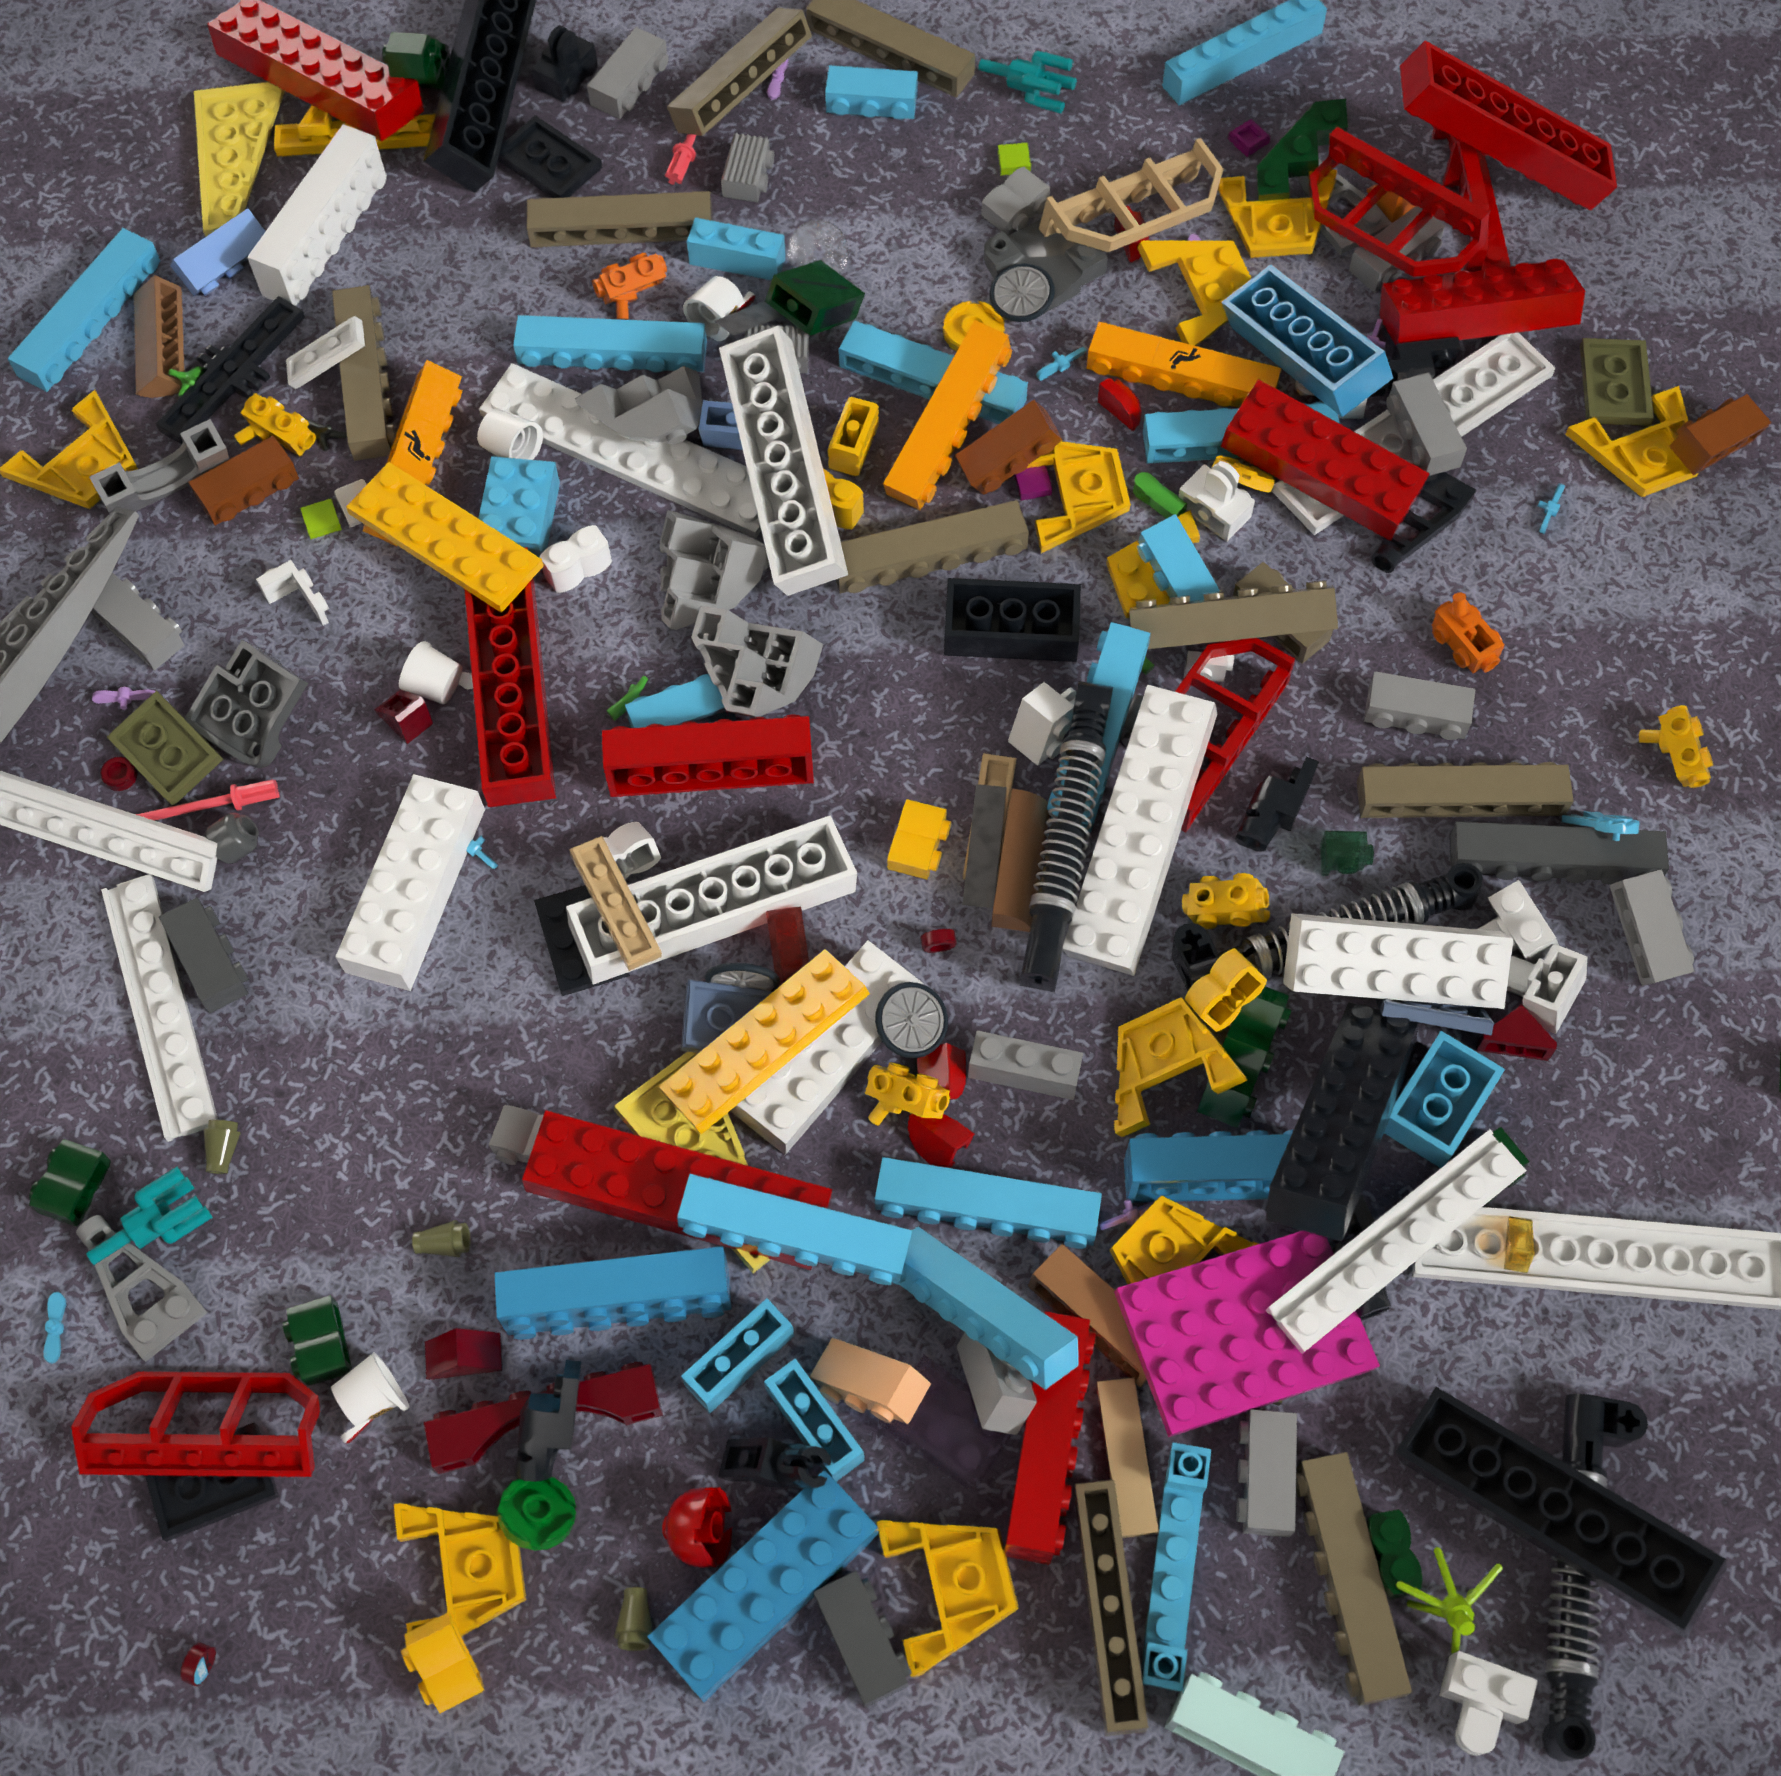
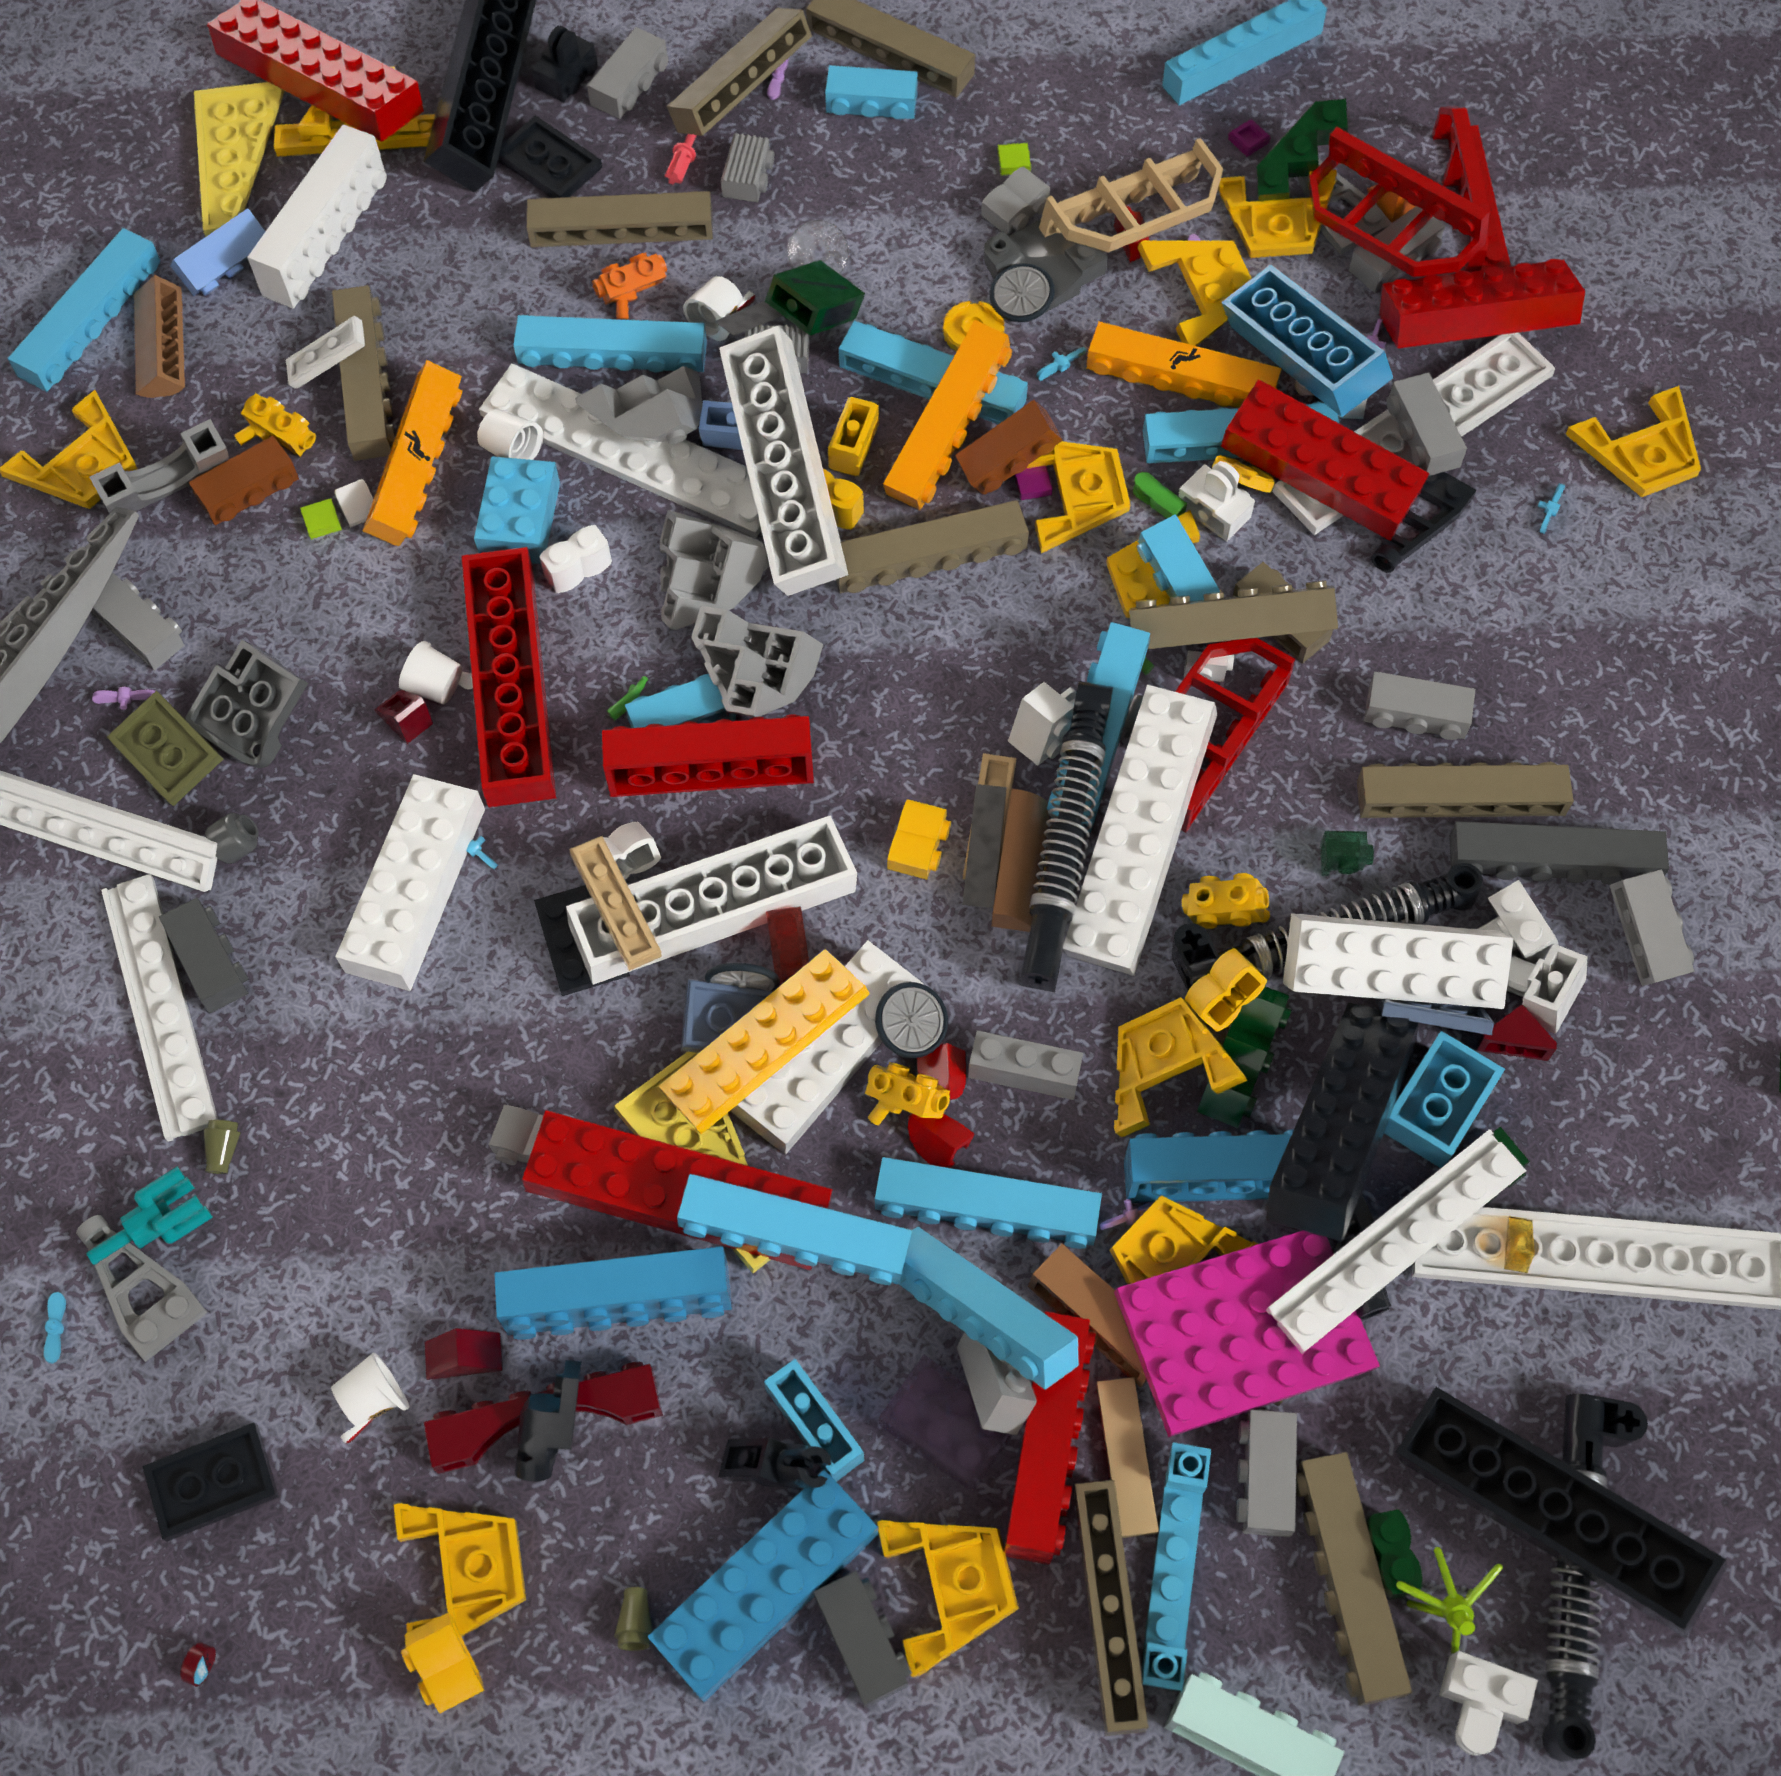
(69, 1183): dark green brick -> none
(118, 773): dark red tile -> none
(187, 378): bright green bar -> none
(196, 1453): red plate -> none
(231, 369): black hinge -> none
(238, 796): coral piece -> none
(286, 579): white bracket -> none
(317, 1341): dark green brick -> none
(324, 432): pearl dark grey bar -> none
(417, 58): dark green brick -> none
(445, 537): yellow plate -> none
(445, 1240): olive cone -> none
(536, 1513): green tile -> none
(697, 1527): red cylinder -> none
(736, 249): medium azure brick -> none
(738, 1355): medium azure brick -> none
(869, 1381): light nougat brick -> none
(938, 940): dark red tile -> none
(1012, 619): black brick -> none
(1033, 77): teal plant -> none
(1120, 402): red brick -> none
(1275, 806): black plate -> none
(1420, 358): black plate -> none
(1467, 635): orange brick -> none
(1507, 126): red brick -> none
(1605, 823): medium azure piece -> none
(1616, 381): olive plate -> none
(1680, 738): yellow brick -> none
(1719, 433): dark orange brick -> none

